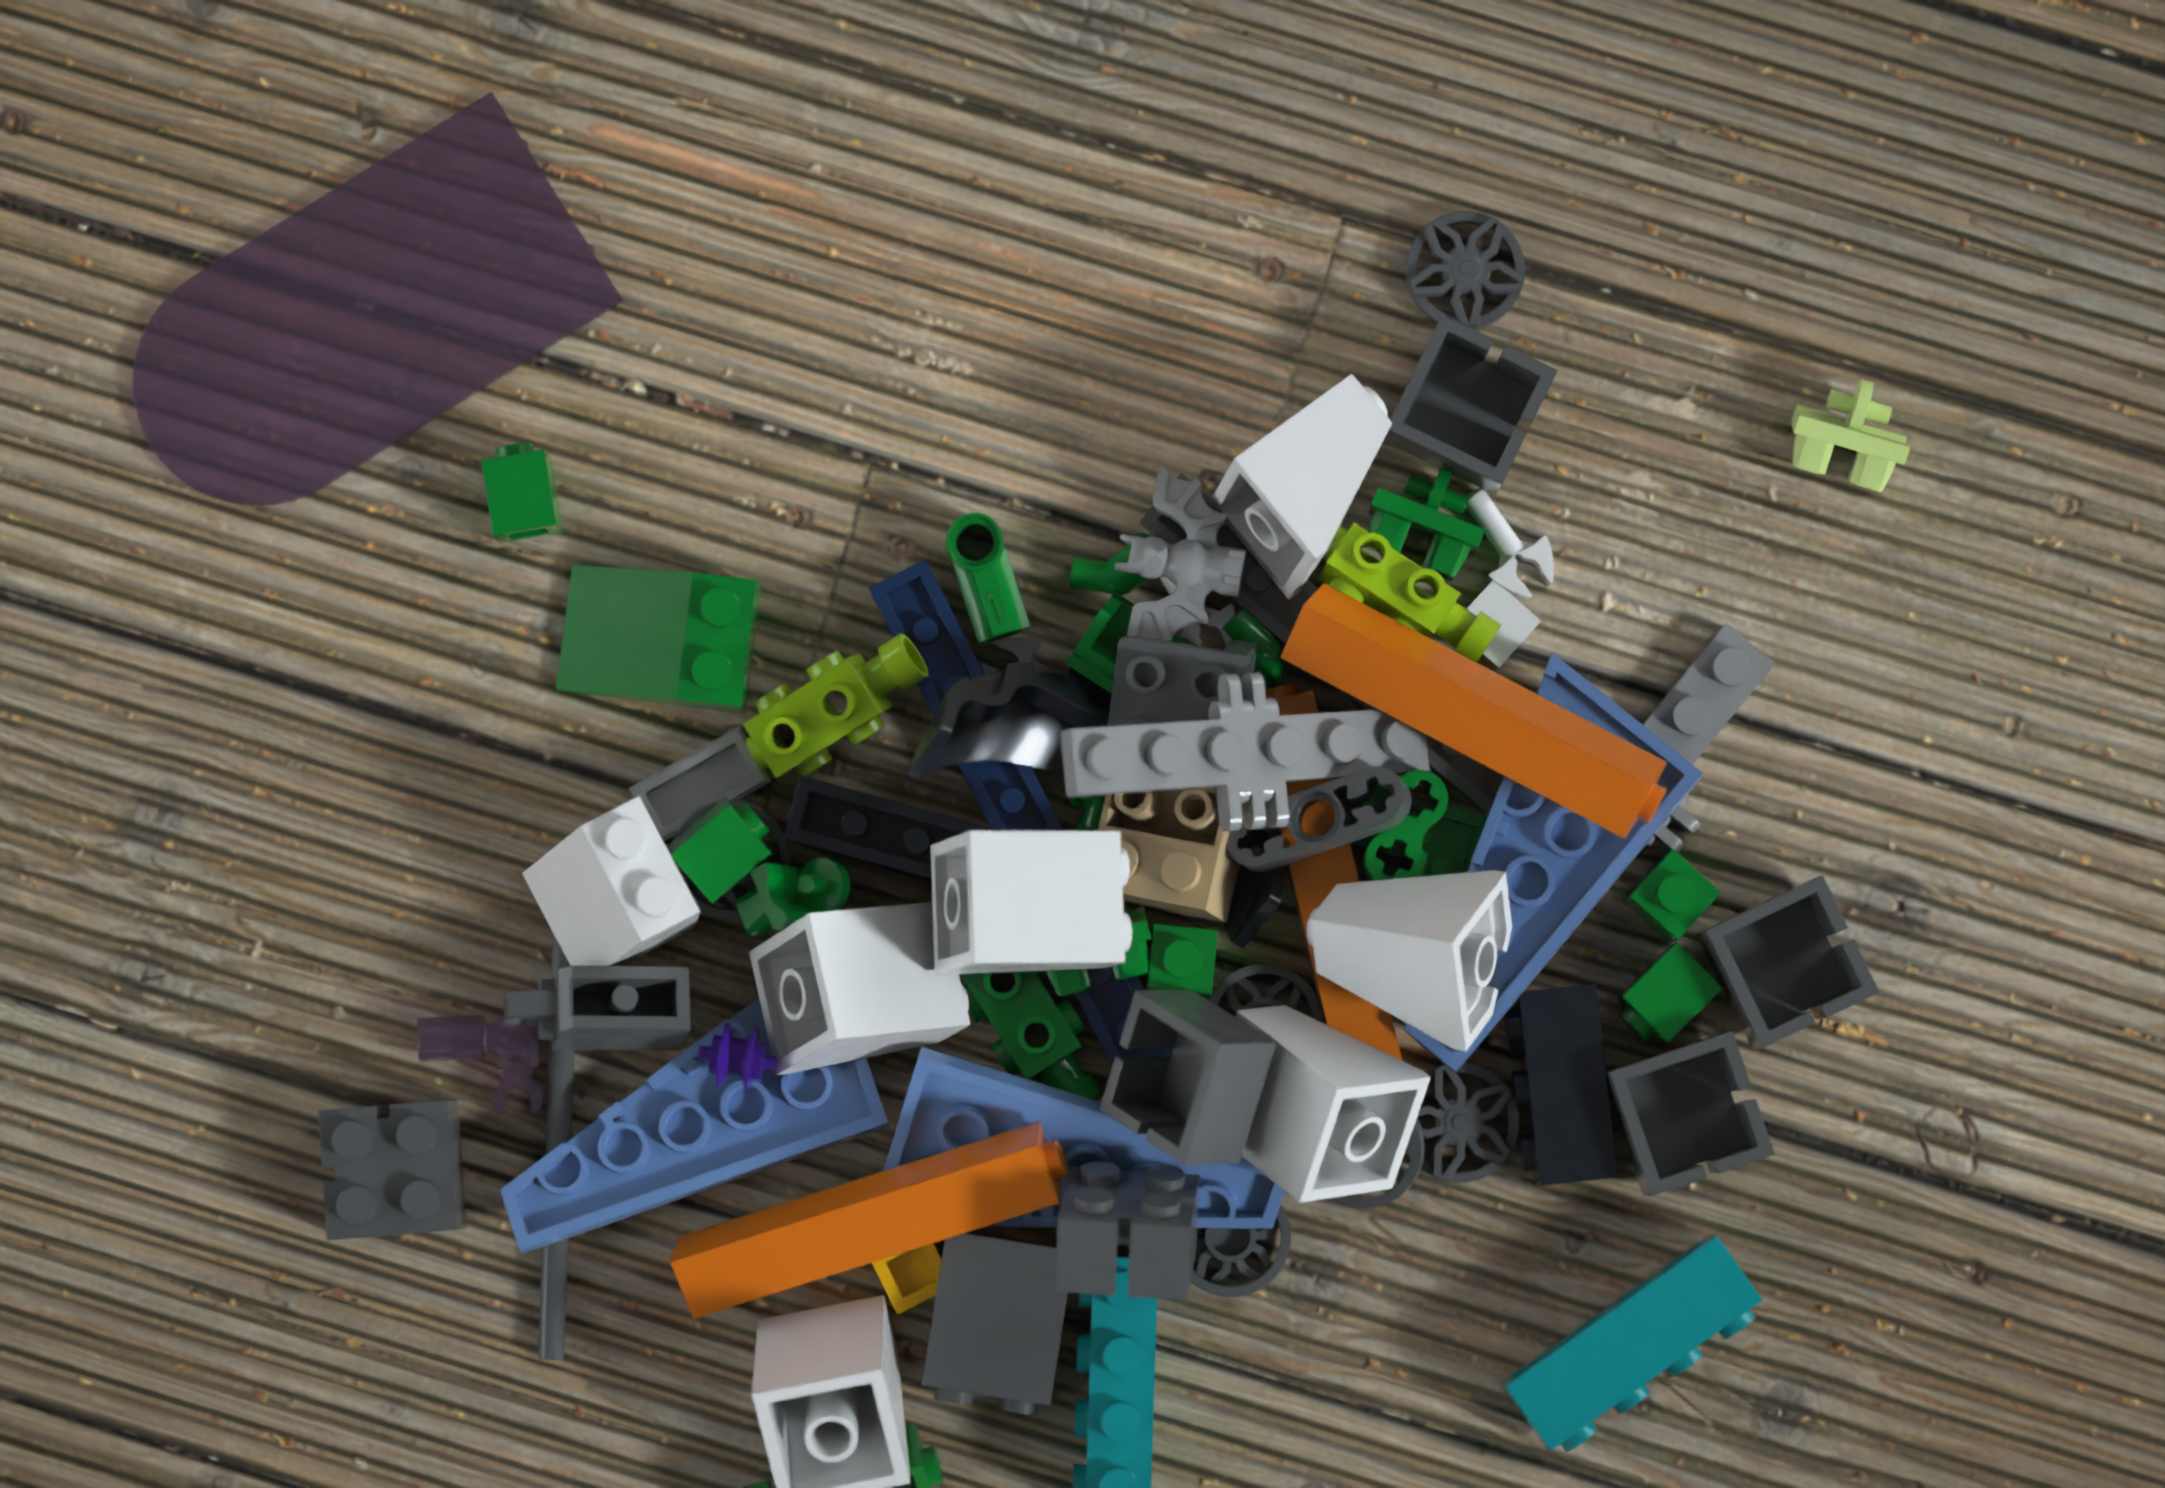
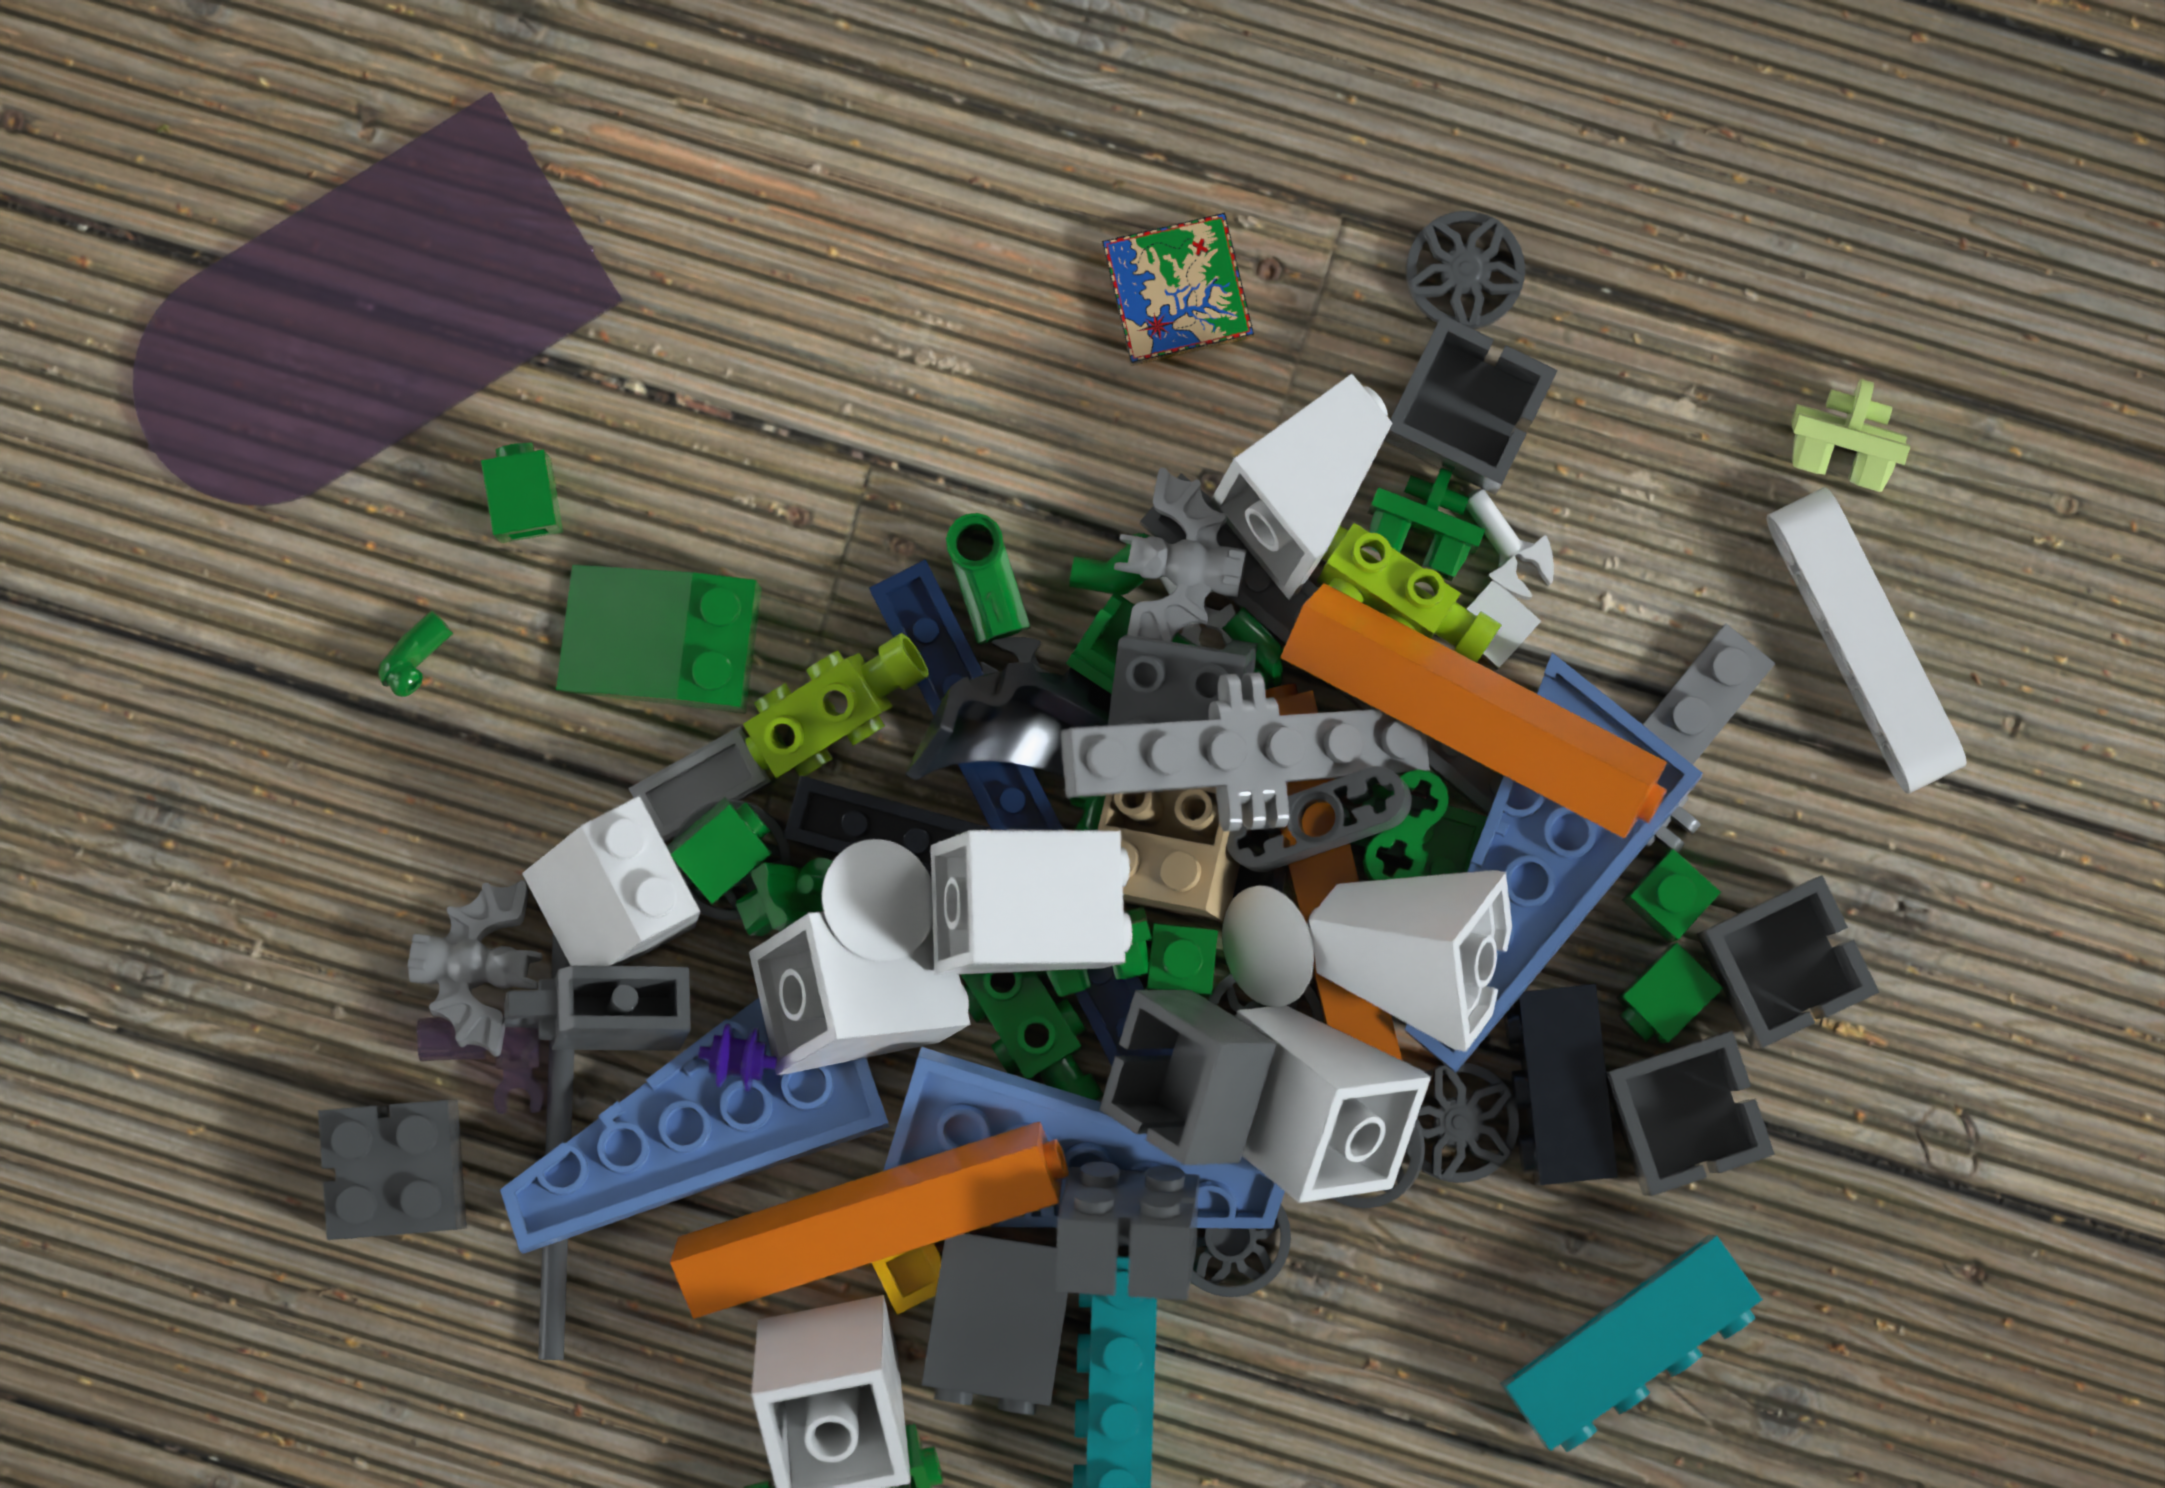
(416, 645): none -> green arm
(464, 963): none -> light grey animal
(878, 900): none -> white sticker
(1178, 289): none -> tile
(1267, 946): none -> white sticker
(1866, 640): none -> white beam

